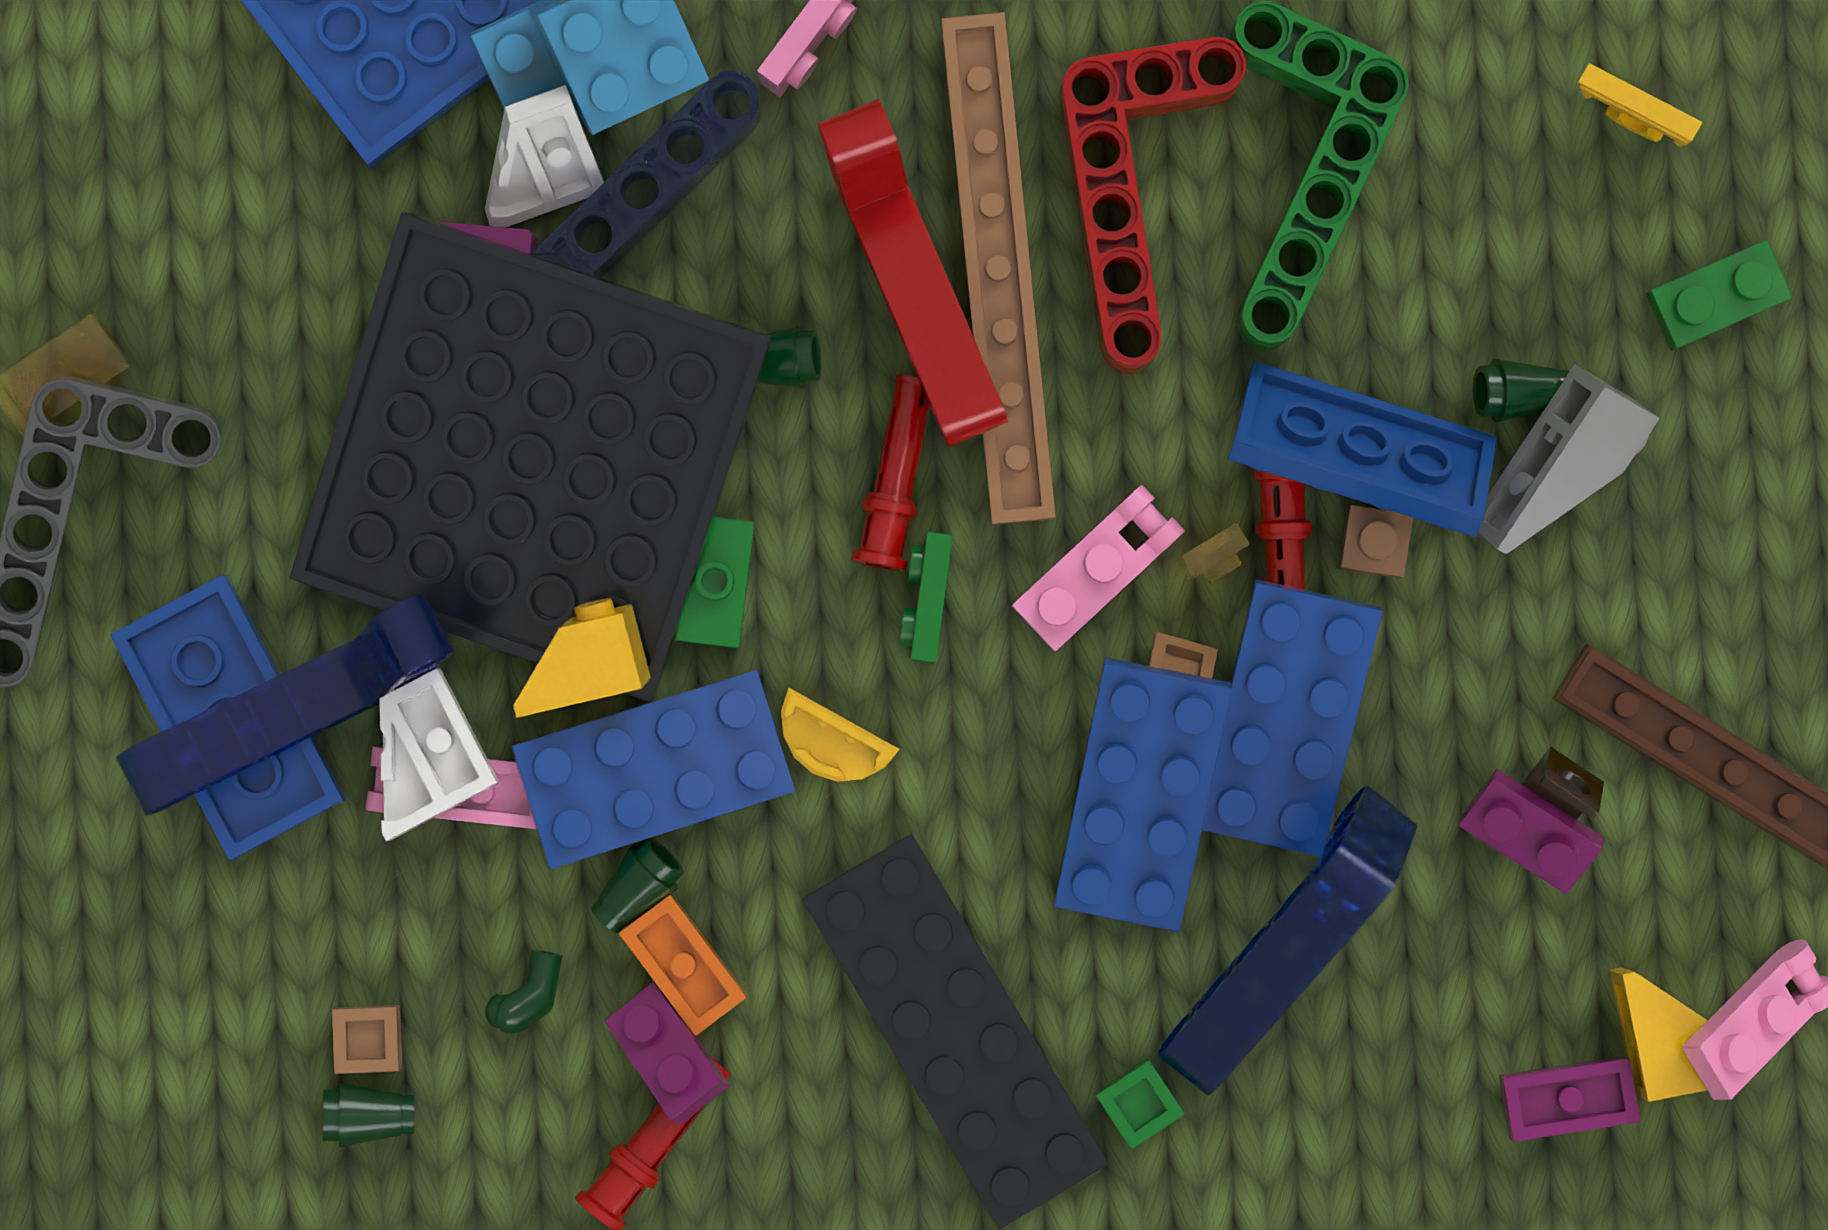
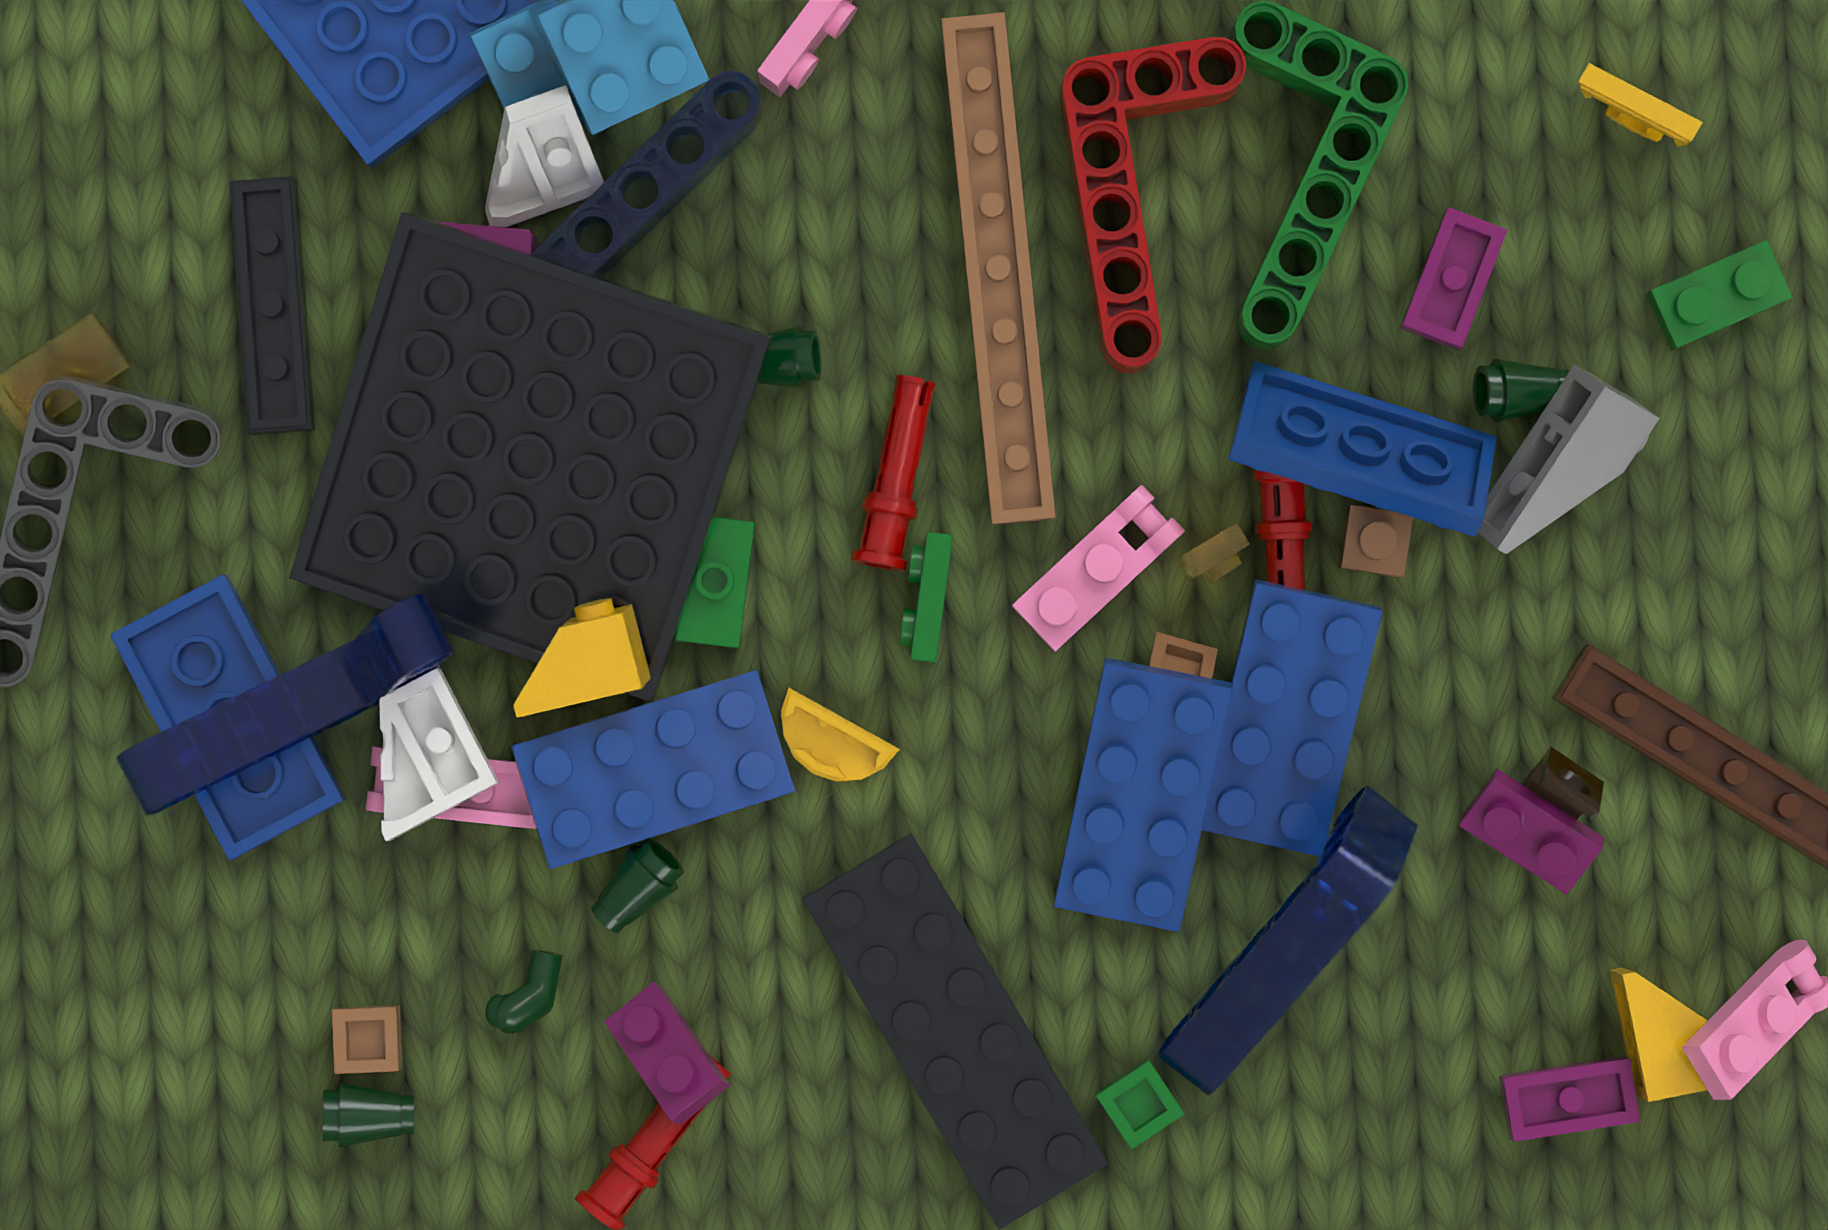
(272, 305): none -> black tile
(683, 964): orange plate -> none
(909, 272): red beam -> none
(1453, 279): none -> magenta plate

